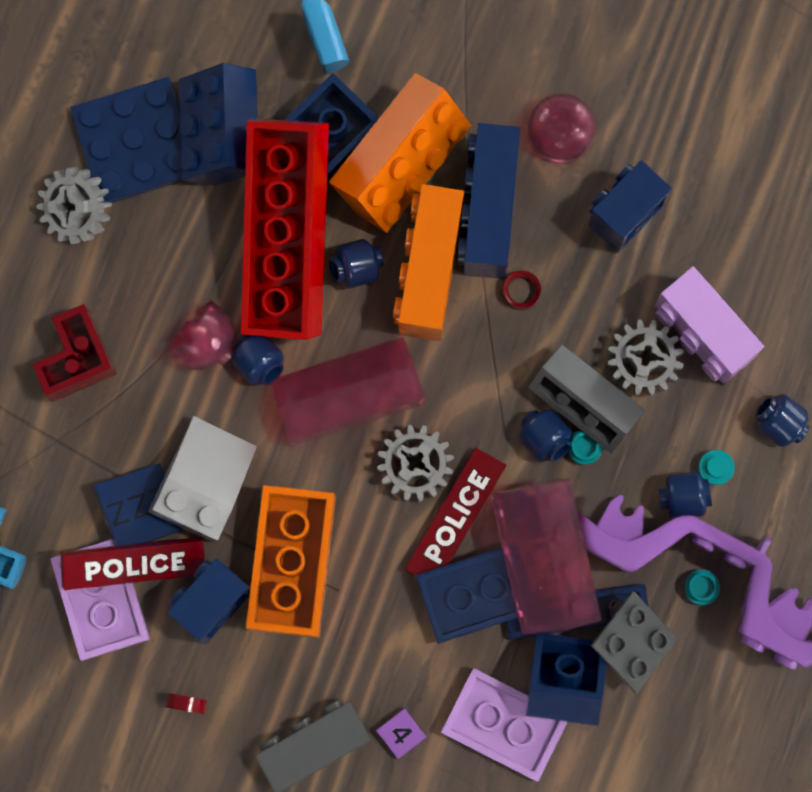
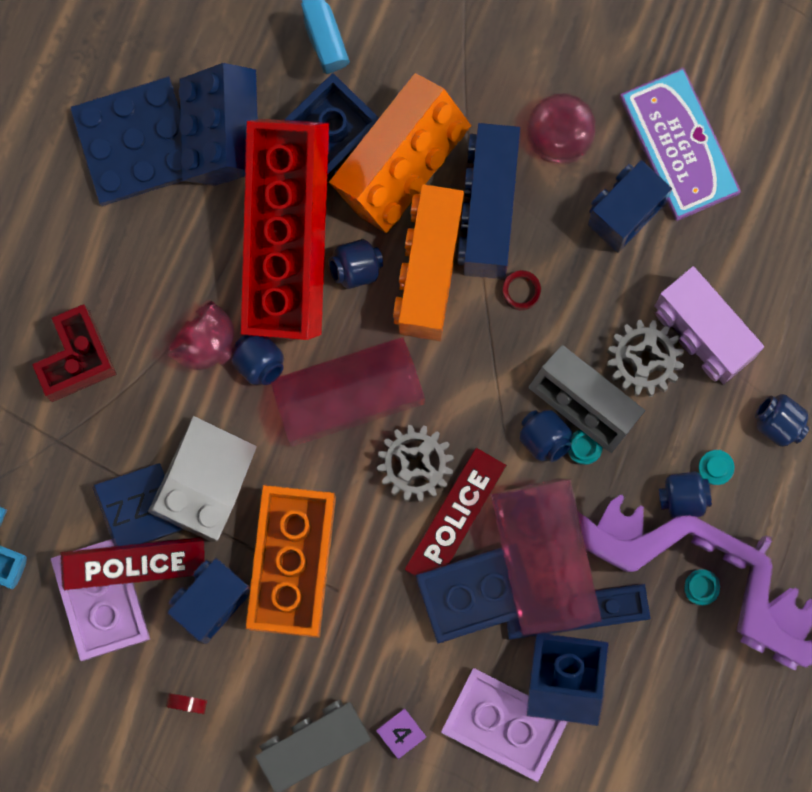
(88, 200): light grey gear -> none
(633, 640): dark grey hinge -> none
(680, 143): none -> tile

